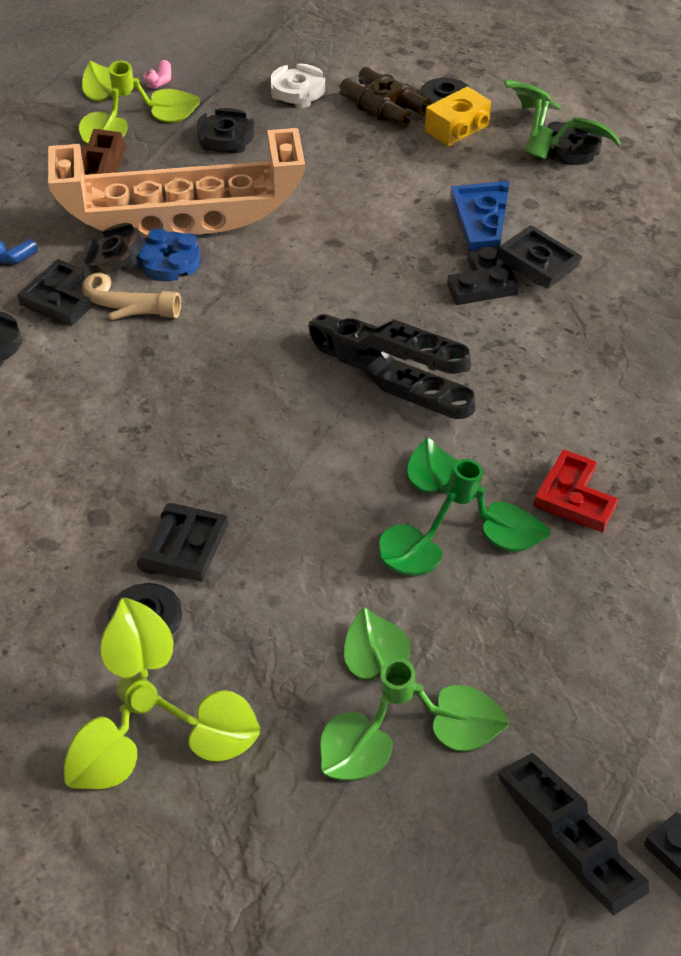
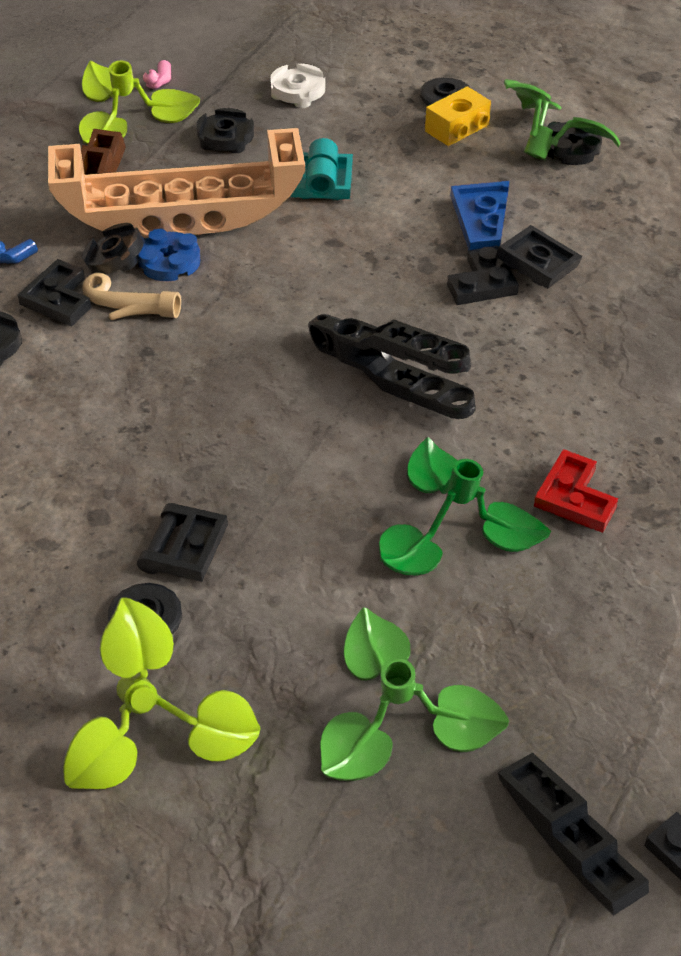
(325, 173): none -> teal plate
(384, 97): dark brown pin -> none

